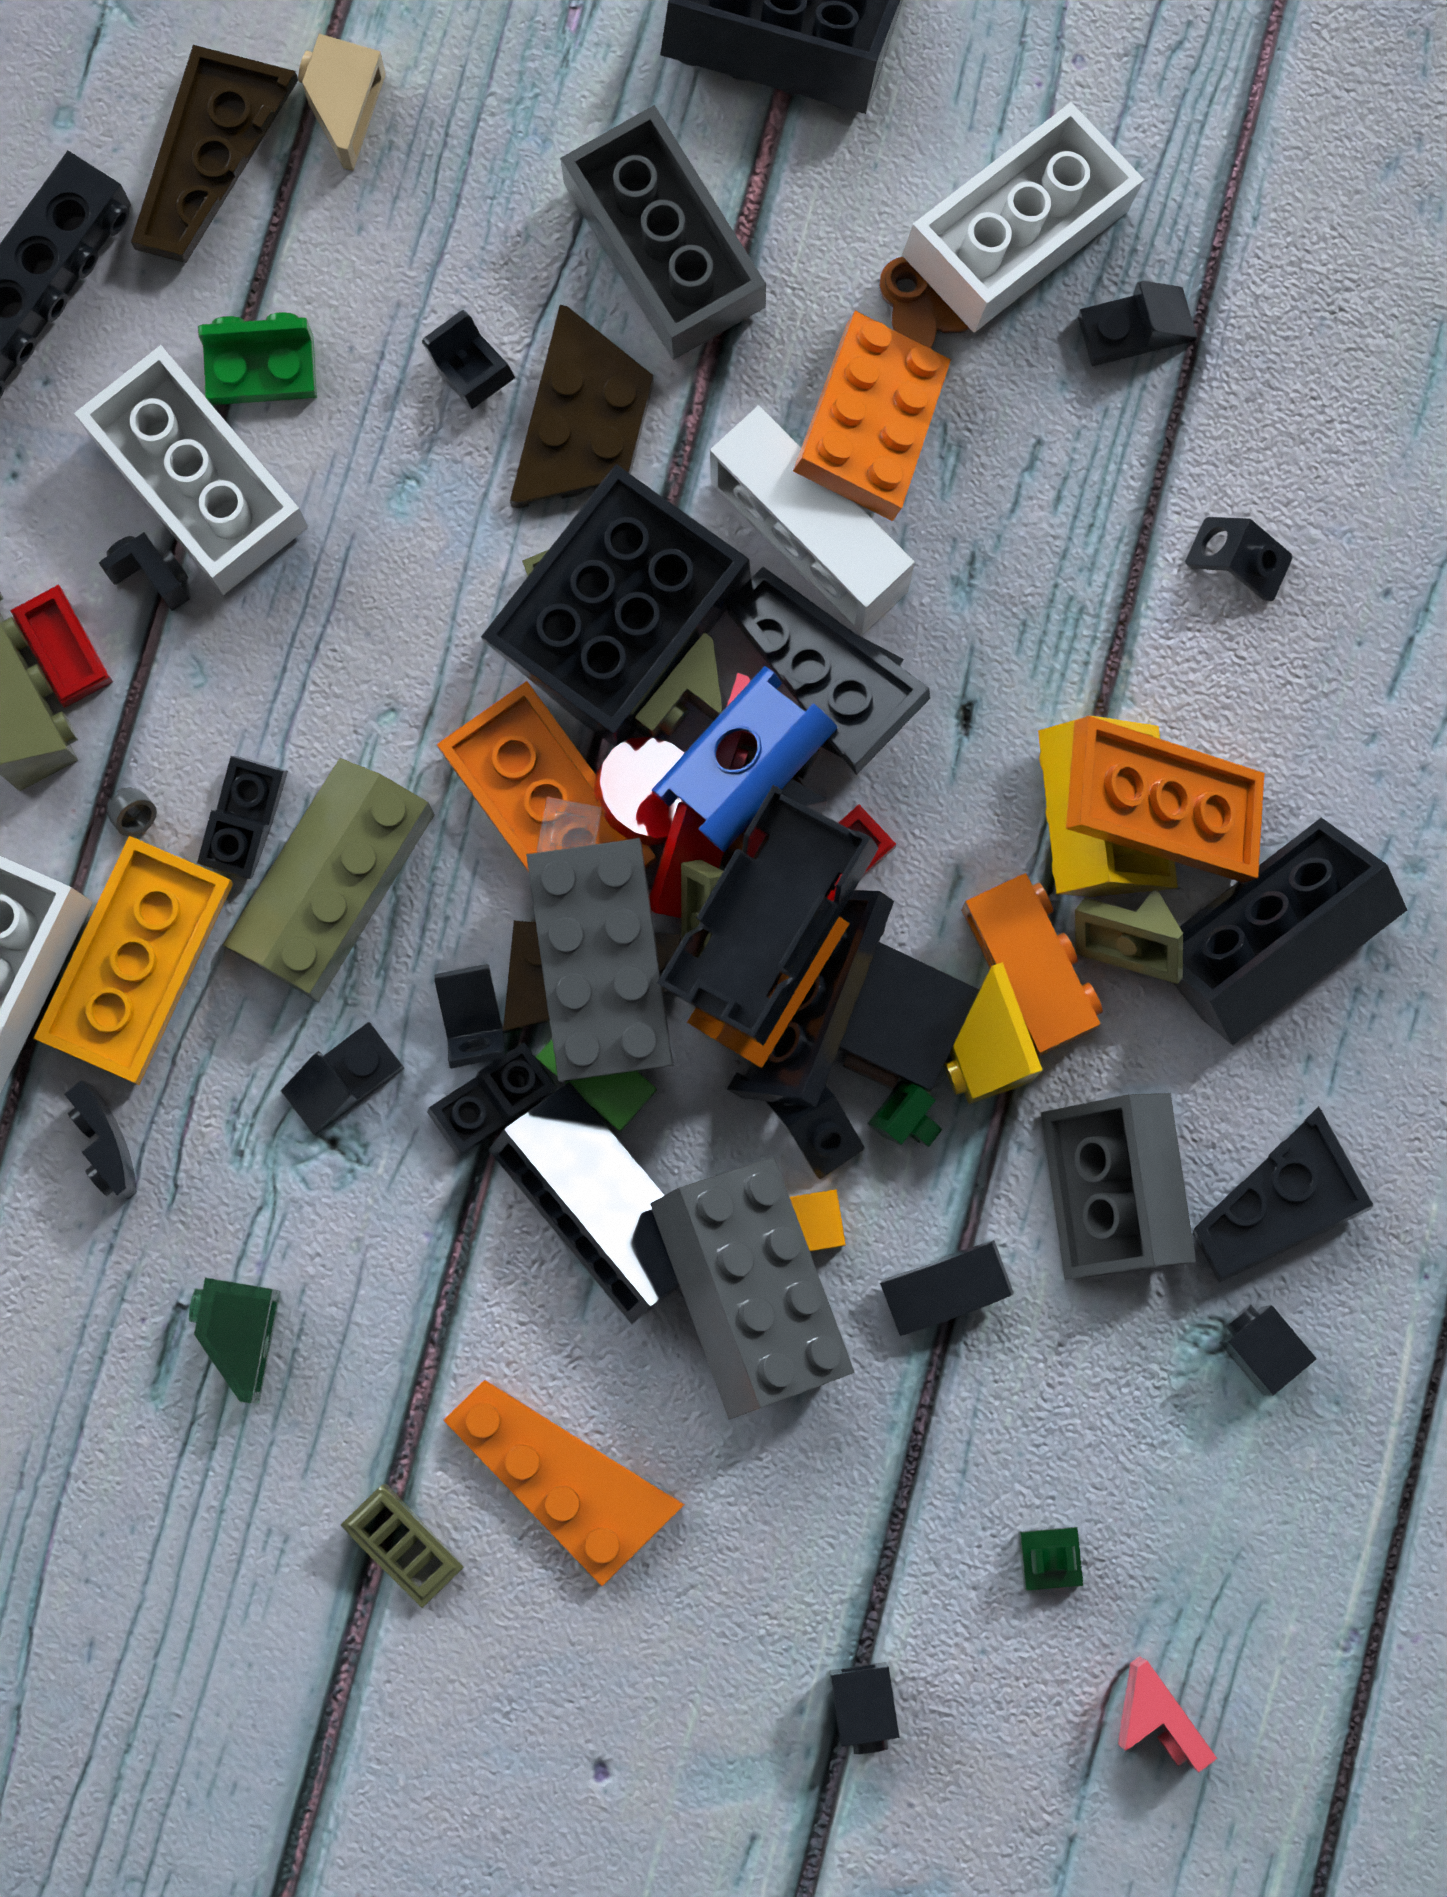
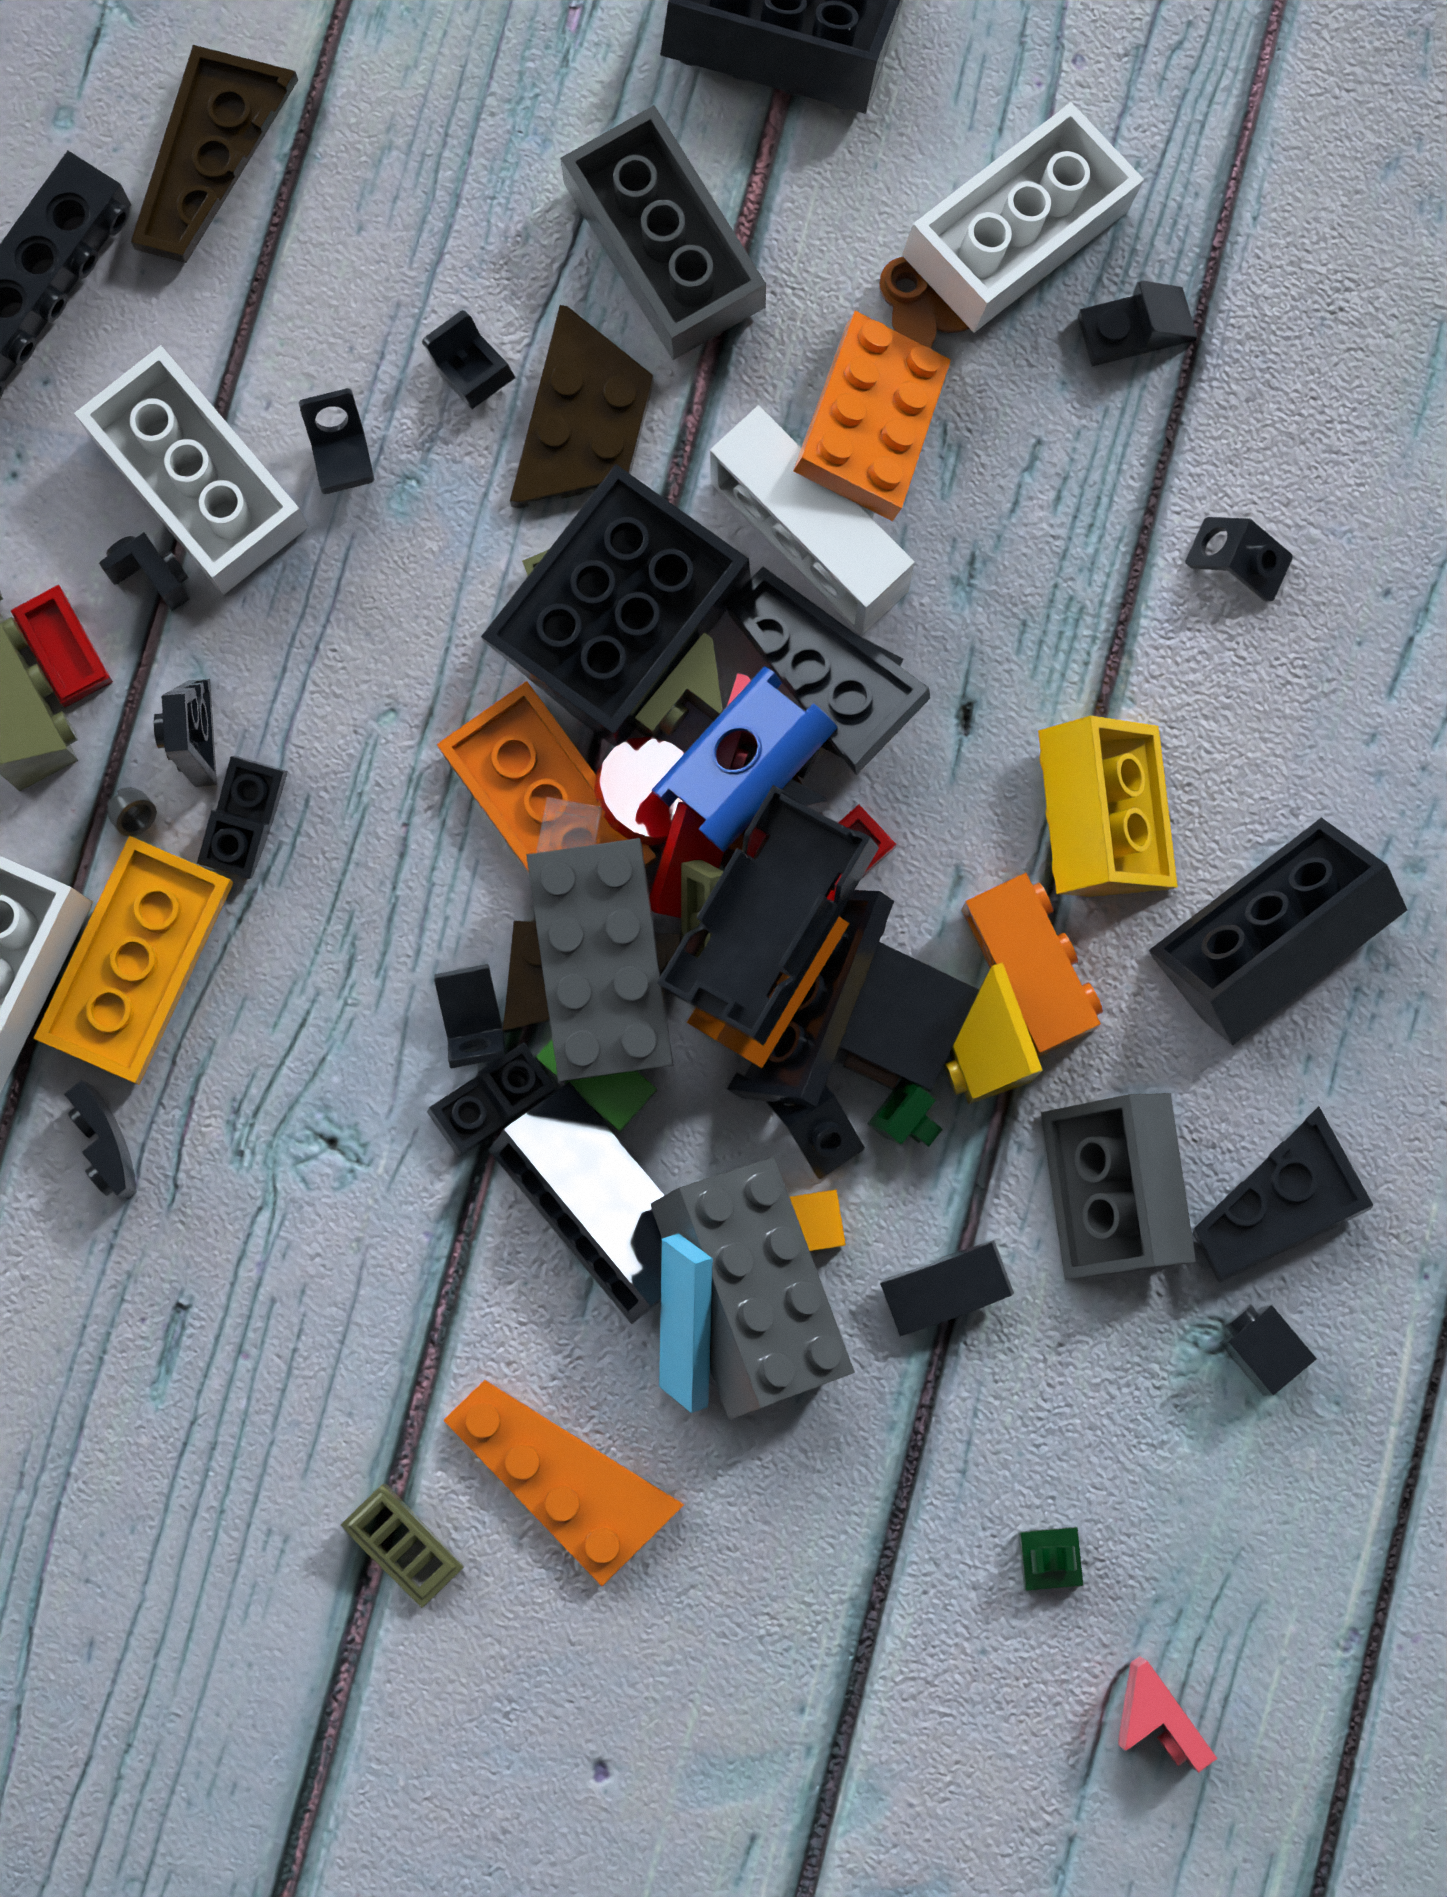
(188, 731): none -> black wing
(236, 1332): clear green slope -> none
(258, 359): green bracket -> none
(330, 877): olive slope -> none
(339, 450): none -> black bracket
(341, 1078): black slope -> none
(342, 91): tan slope -> none
(685, 1322): none -> medium azure tile
(864, 1707): black brick -> none
(1137, 941): olive slope -> none
(1165, 799): orange plate -> none

